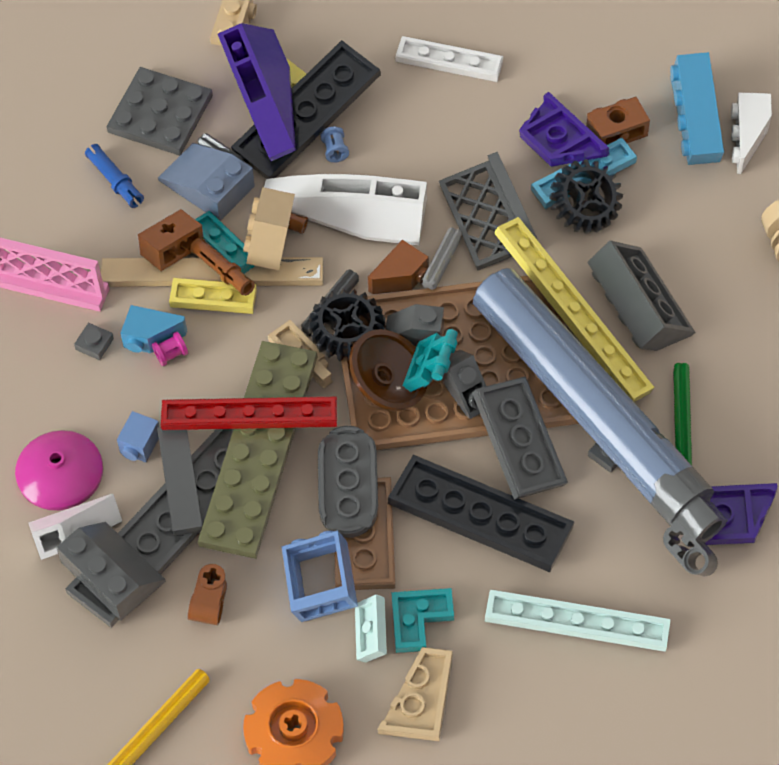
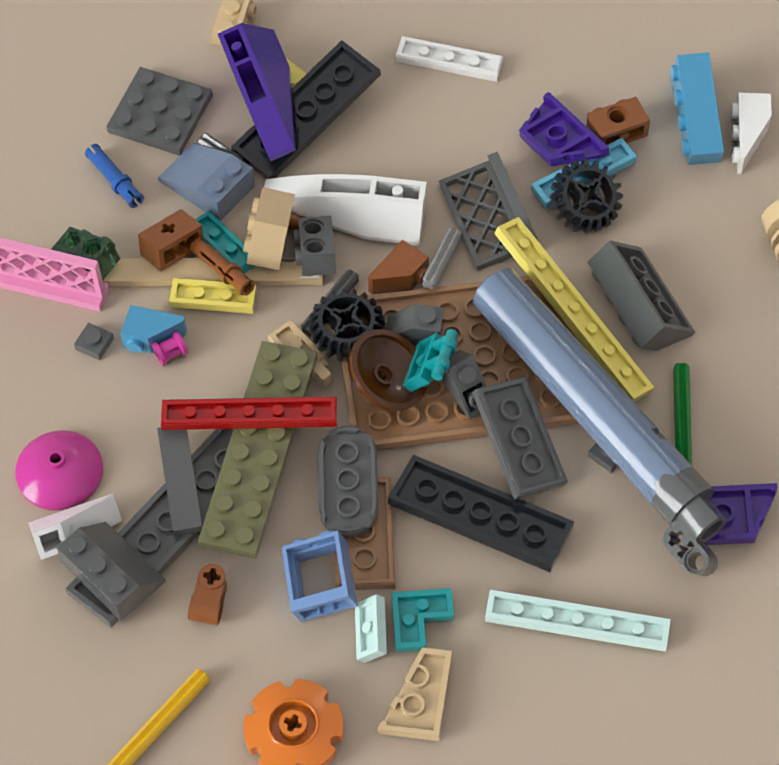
(89, 246): none -> clear green brick
(138, 437): medium blue brick -> none
(316, 245): none -> dark grey brick
(334, 144): medium blue bush -> none

